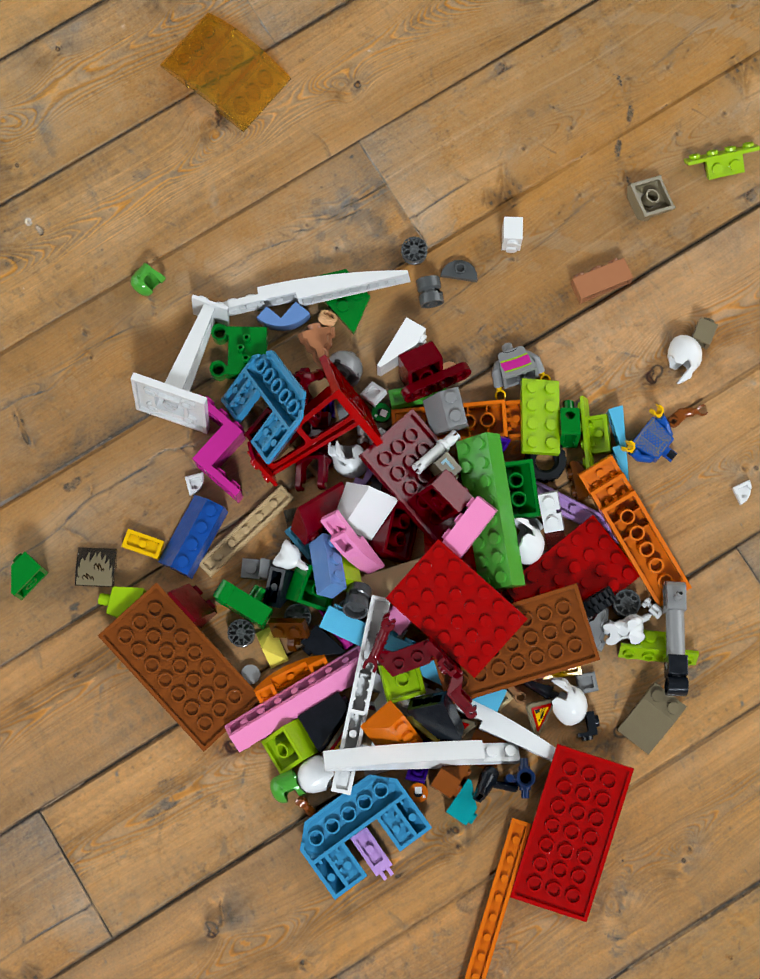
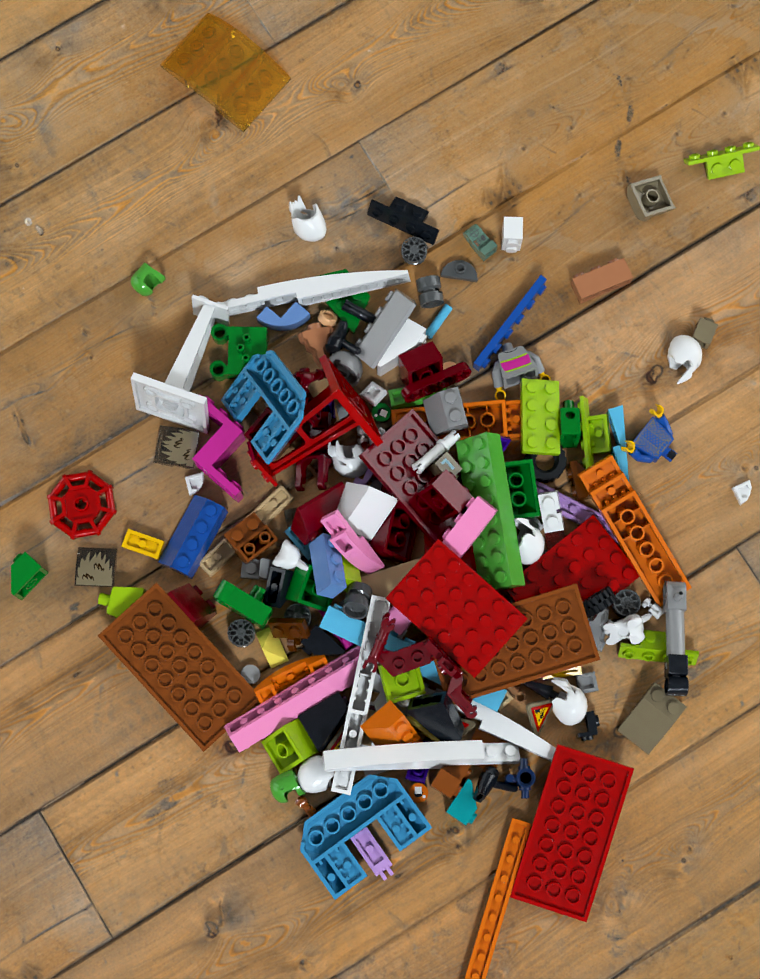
(90, 511): none -> red plate
(176, 447): none -> slope
(250, 538): none -> dark orange brick
(307, 226): none -> white helmet
(337, 340): none -> black piece
(358, 311): none -> black pin
(385, 327): none -> light grey slope
(404, 217): none -> black bracket
(437, 322): none -> medium azure piece
(480, 242): none -> sand green leg
(506, 329): none -> blue plate
(677, 417): dark orange arm -> none

